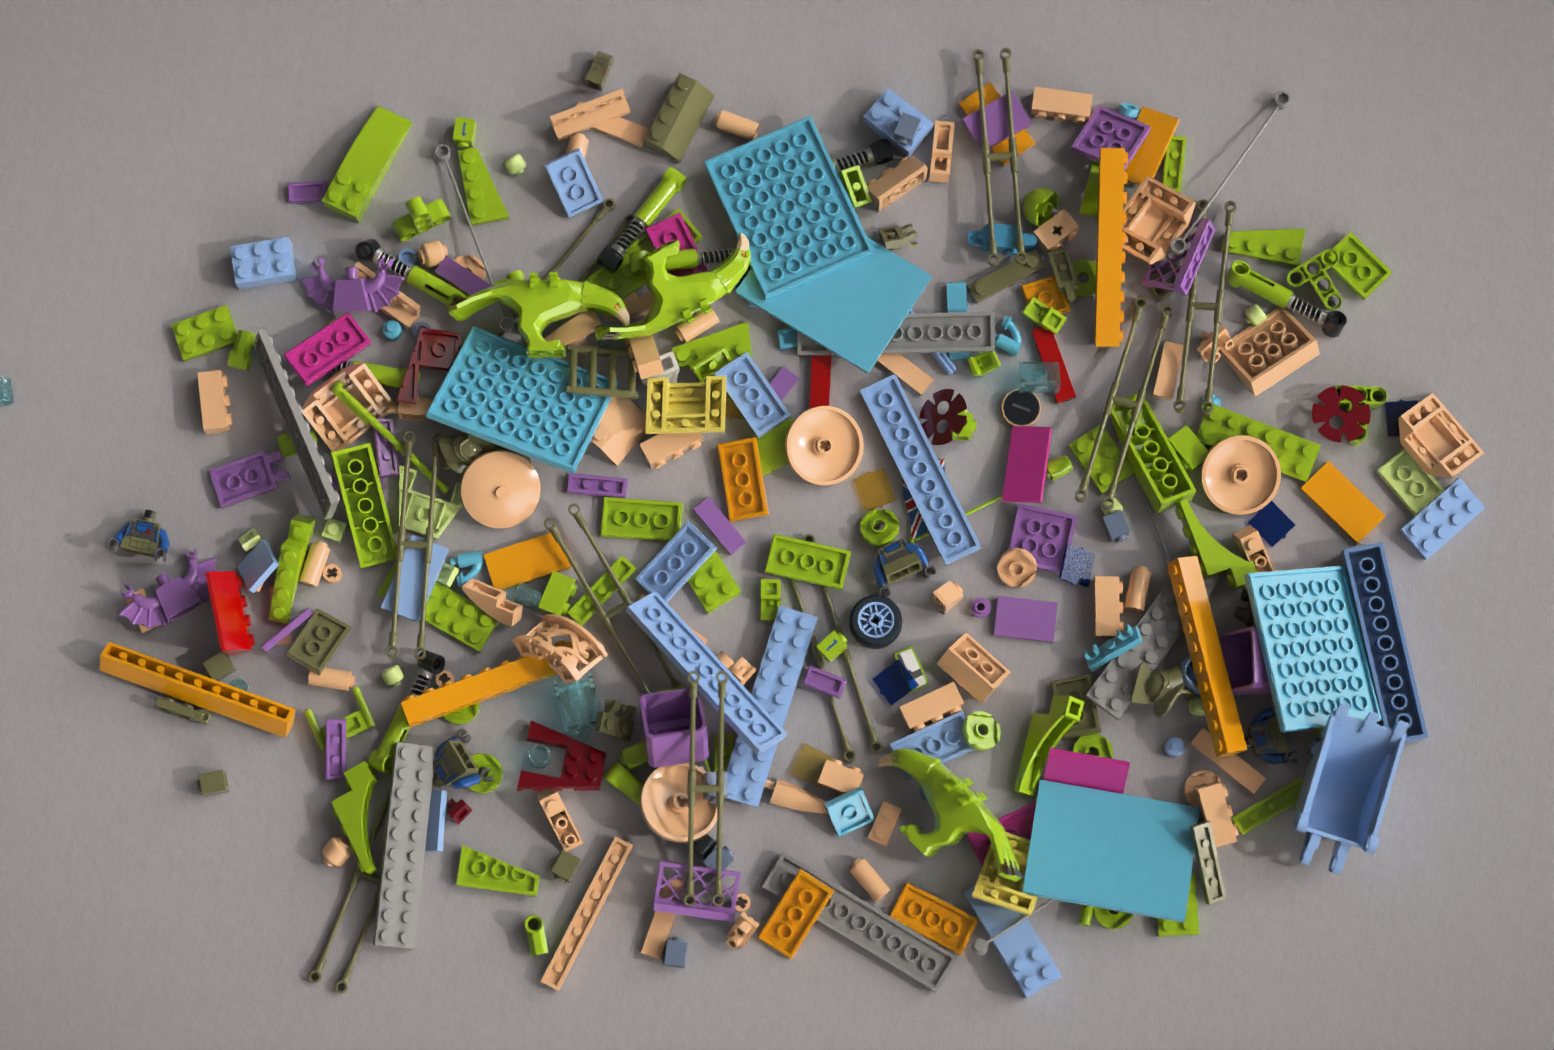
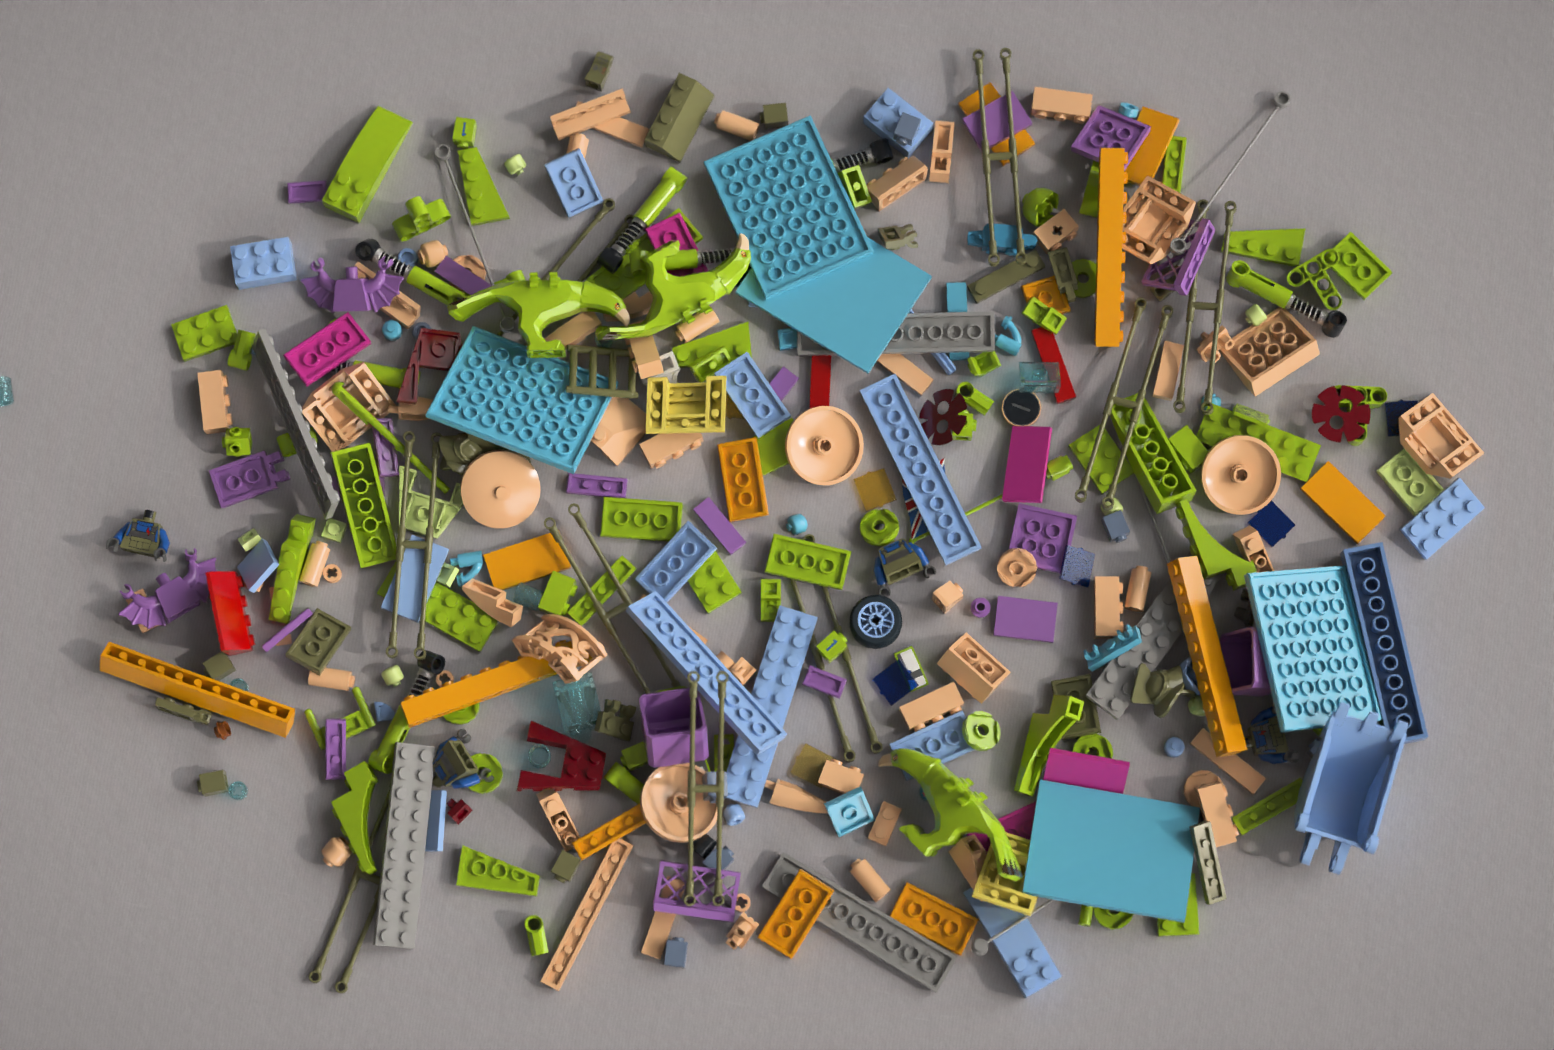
(222, 730): none -> dark orange plate
(232, 789): none -> clear light blue bush
(237, 441): none -> lime brick
(383, 712): none -> light blue tile
(609, 832): none -> light orange tile
(733, 814): none -> light blue piece
(774, 116): none -> olive brick
(797, 524): none -> medium azure piece
(969, 857): none -> light nougat slope
(976, 399): none -> lime piece
(1251, 415): none -> lime piece

